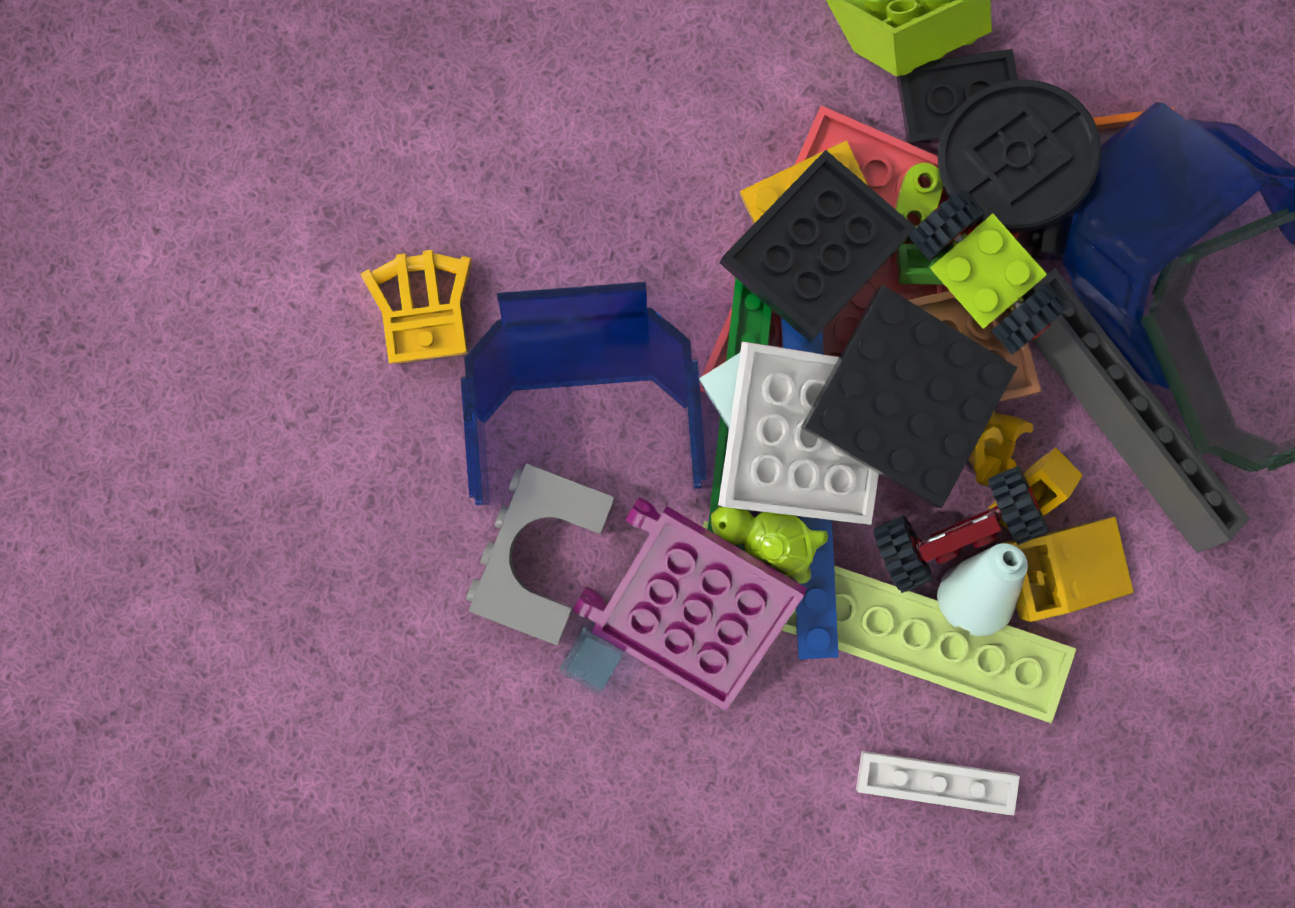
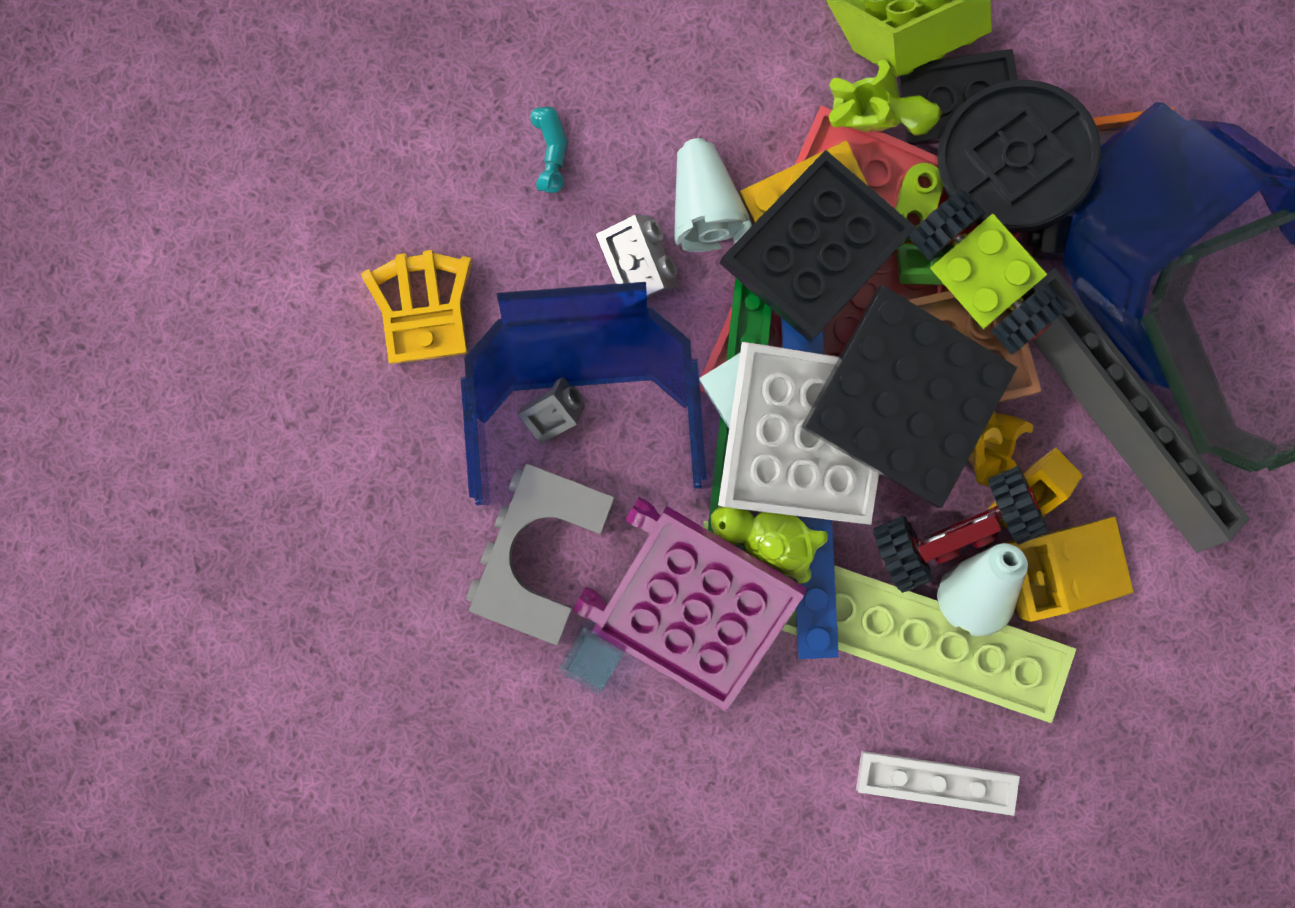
(549, 122): none -> teal arm
(553, 411): none -> dark grey bracket
(637, 254): none -> bracket
(706, 200): none -> light aqua cone
(877, 105): none -> lime animal

